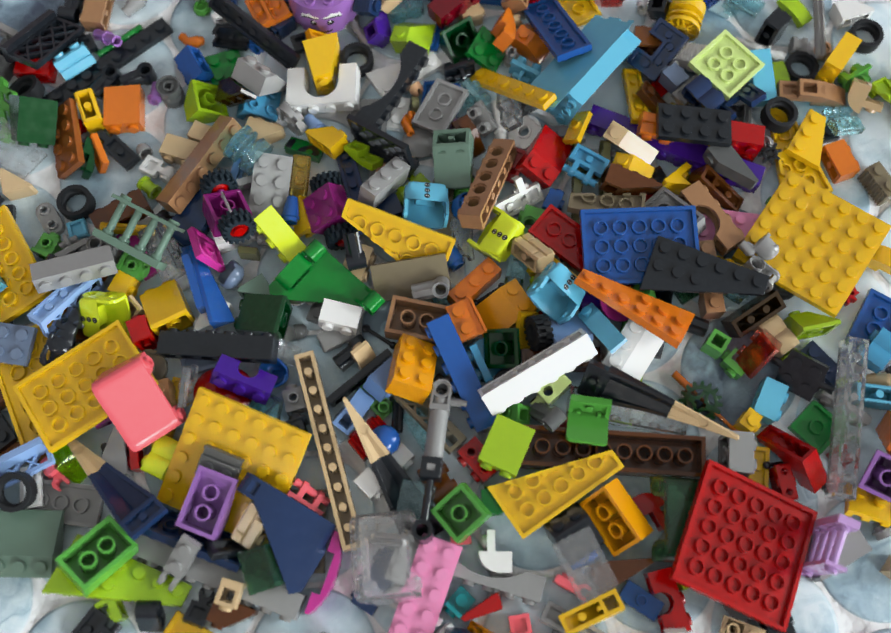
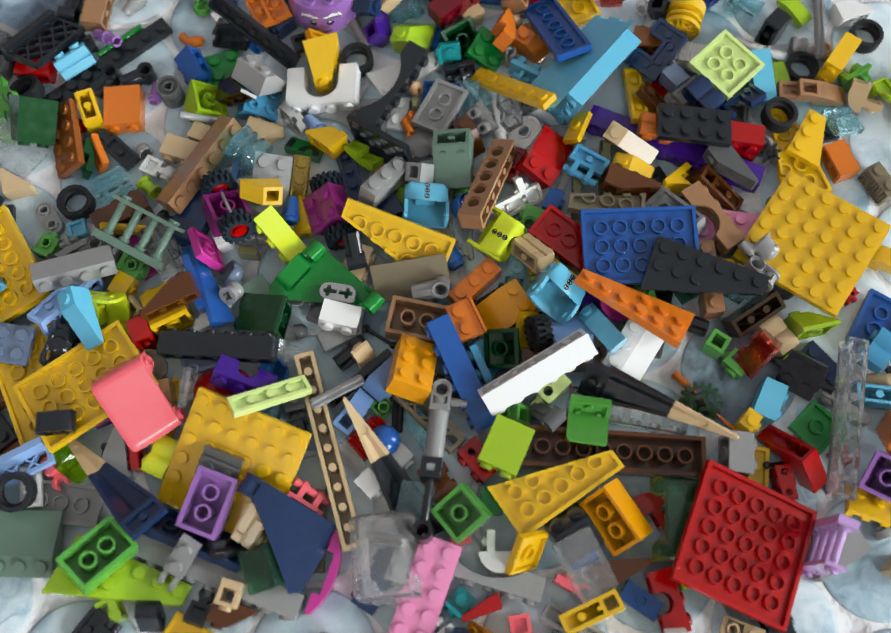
(55, 422): none -> black beam
(80, 314): none -> medium azure slope
(108, 182): none -> clear light blue plate
(173, 295): none -> reddish brown slope
(197, 117): none -> light grey bar
(231, 292): none -> light grey wheel
(261, 191): none -> yellow slope
(269, 396): none -> yellowish green plate
(336, 391): none -> light grey axle
(338, 288): none -> light grey beam
(419, 172): none -> light grey brick
(448, 52): none -> teal bracket
(526, 552): none -> yellow tile

